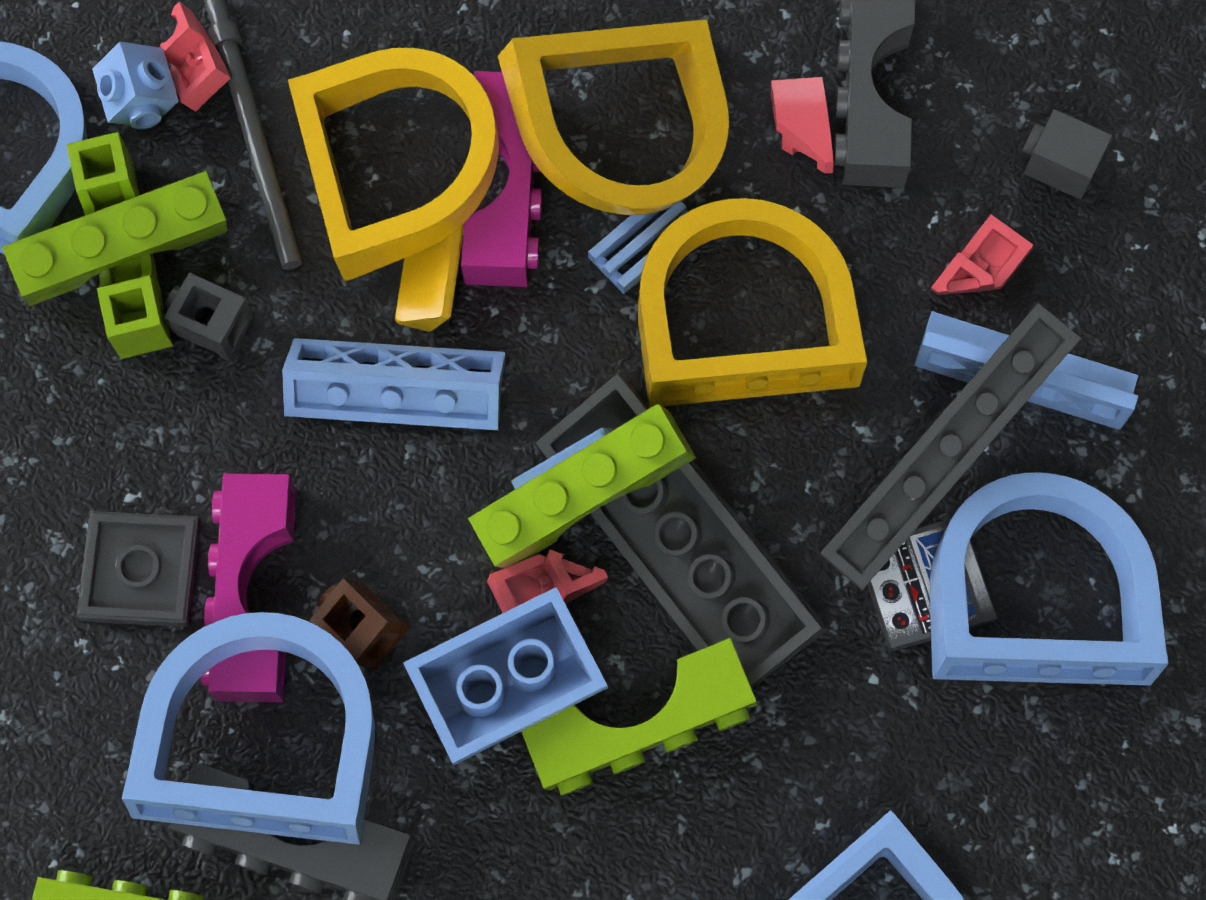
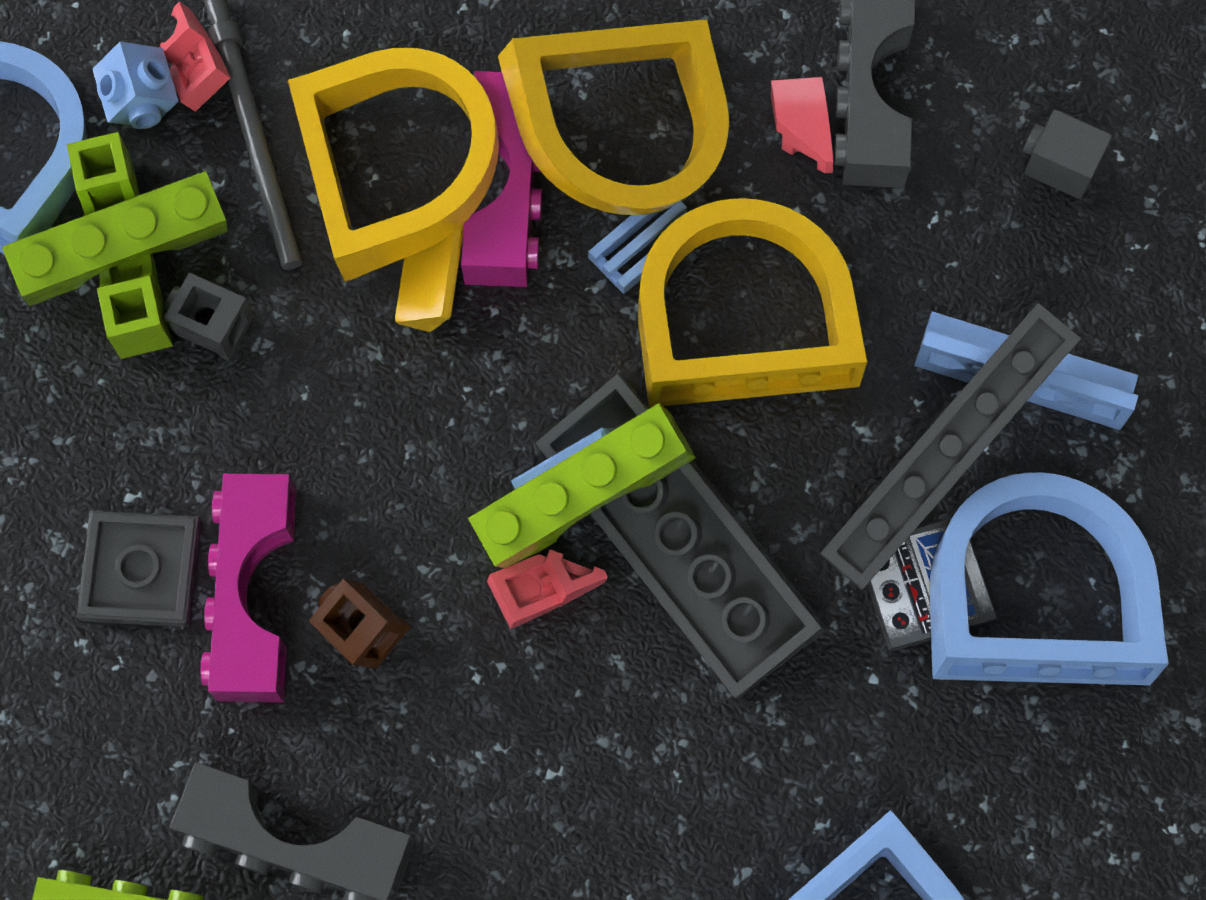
(155, 799): light blue window -> none
(393, 387): light blue fence -> none
(505, 675): light blue slope -> none
(706, 691): lime arch -> none
(985, 261): coral slope -> none

